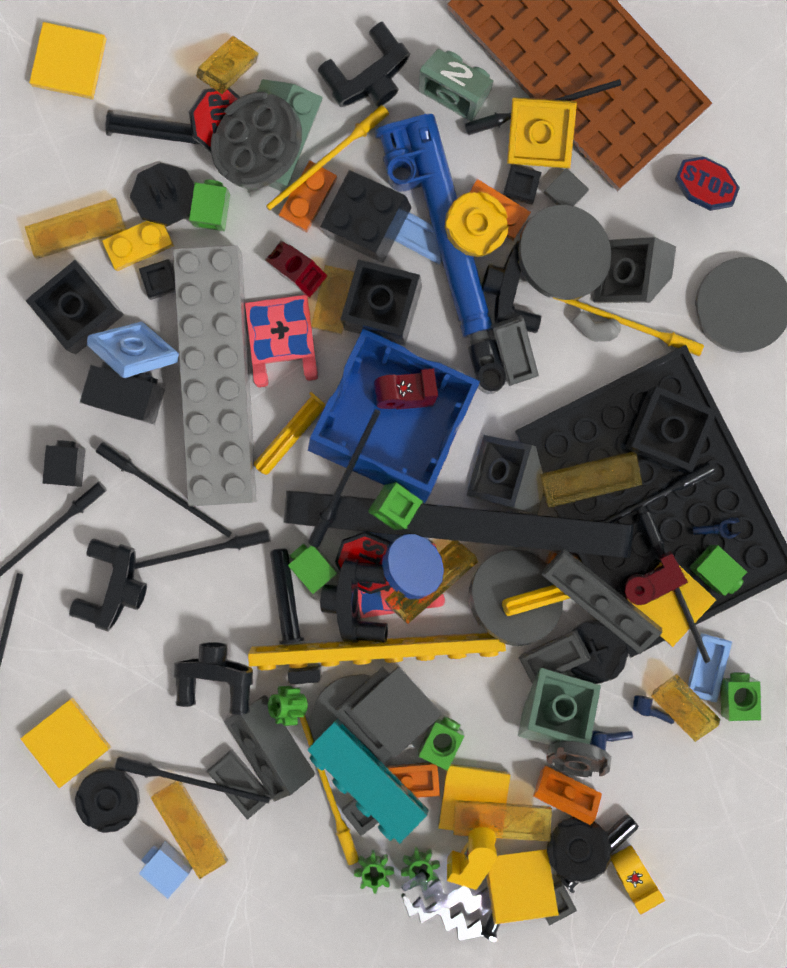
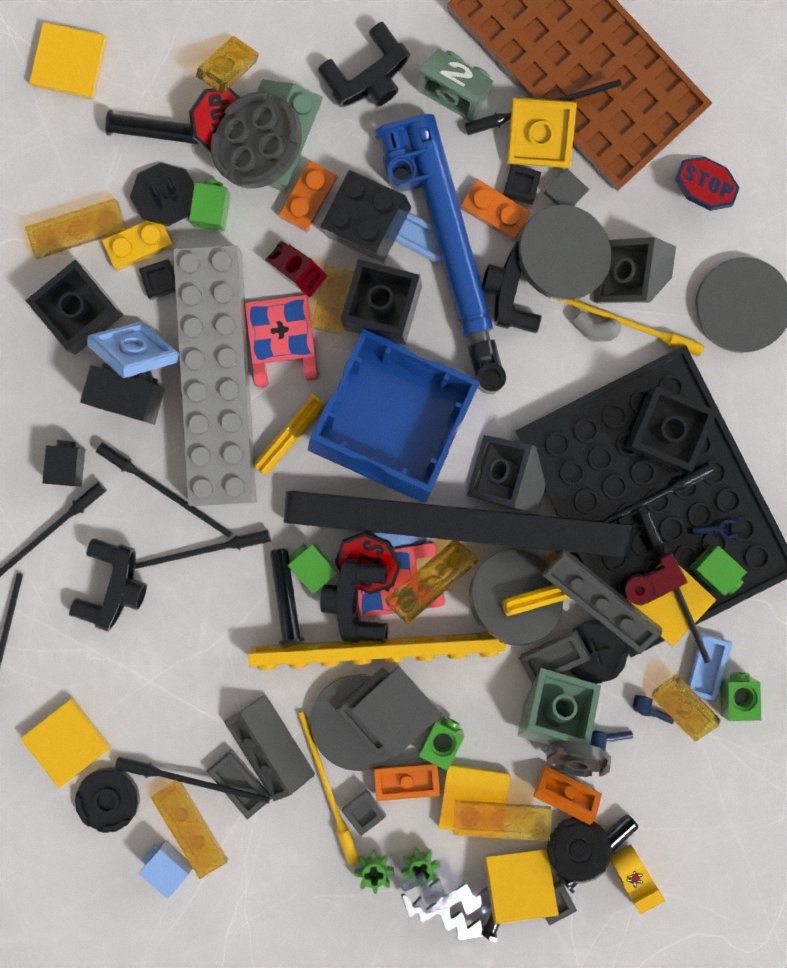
(216, 667): black connector -> none
(287, 705): bright green gear -> none
(305, 675): black tile -> none
(326, 517): black piece -> none
(360, 130): yellow piece -> none
(368, 781): teal brick -> none
(395, 506): bright green brick -> none
(406, 390): dark red leg -> none
(413, 566): tile -> none
(474, 861): yellow leg -> none
(476, 224): yellow tile -> none
(515, 350): dark grey tile -> none
(591, 479): clear yellow plate -> none

